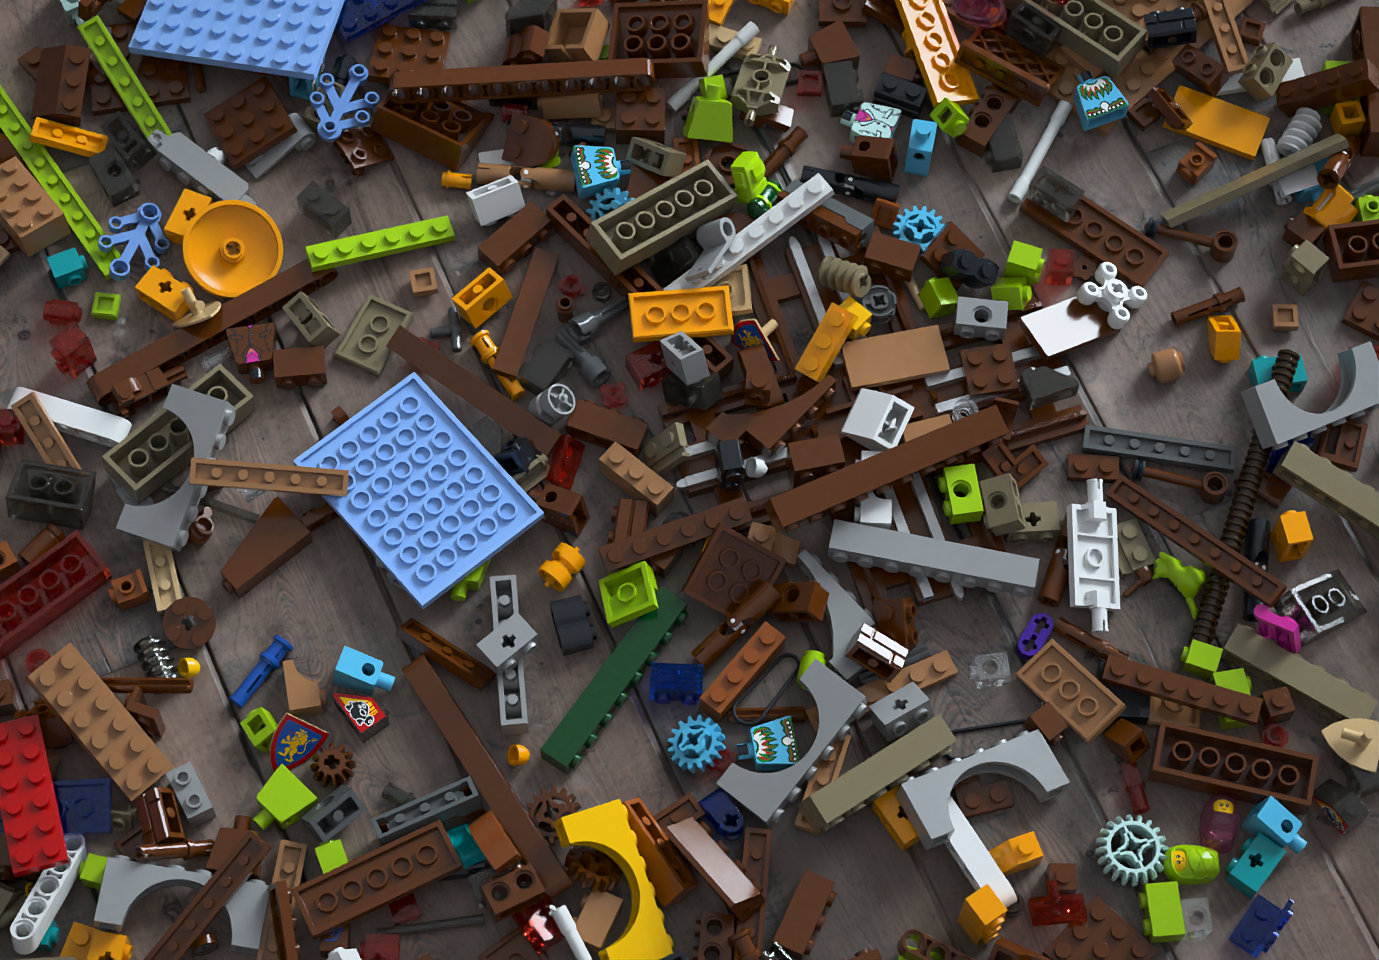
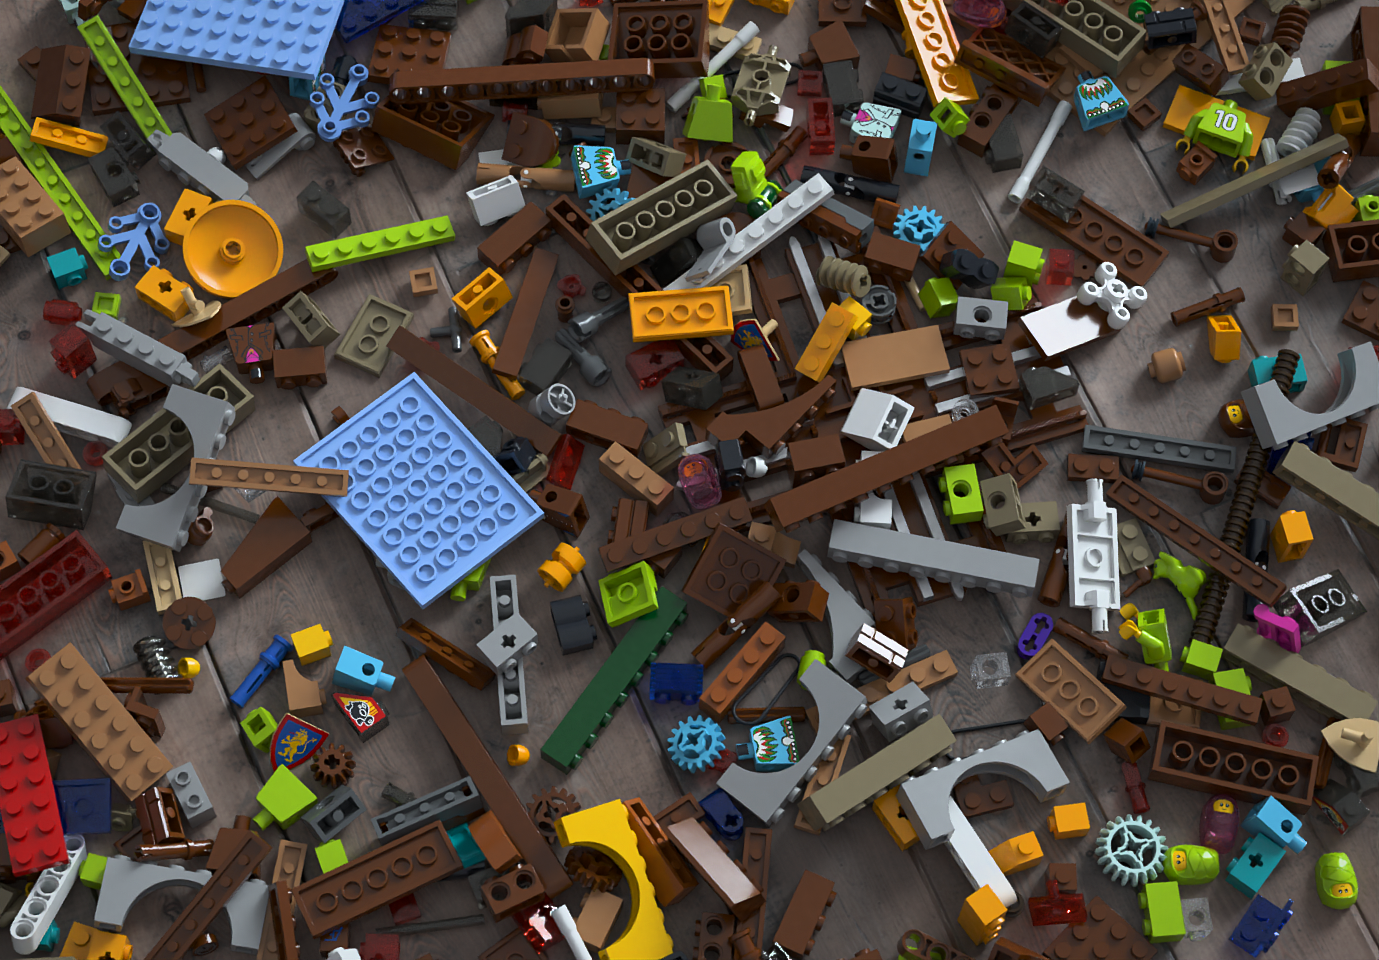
(91, 448): none -> clear red plate
(138, 350): none -> light grey hinge
(202, 580): none -> white sticker
(312, 644): none -> yellow brick
(456, 180): light orange pin -> none
(618, 399): clear red plate -> none
(684, 358): light grey brick -> none
(699, 481): none -> clear pink piece
(758, 388): reddish brown brick -> none
(820, 126): none -> clear red brick
(1068, 821): none -> light orange brick
(1139, 5): none -> green plate
(1151, 634): none -> lime torso
(1165, 103): reddish brown plate -> none
(1221, 130): none -> lime torso
(1235, 419): none -> reddish brown piece
(1290, 28): none -> reddish brown piece
(1325, 760): none -> reddish brown axle
(1336, 881): none -> lime piece

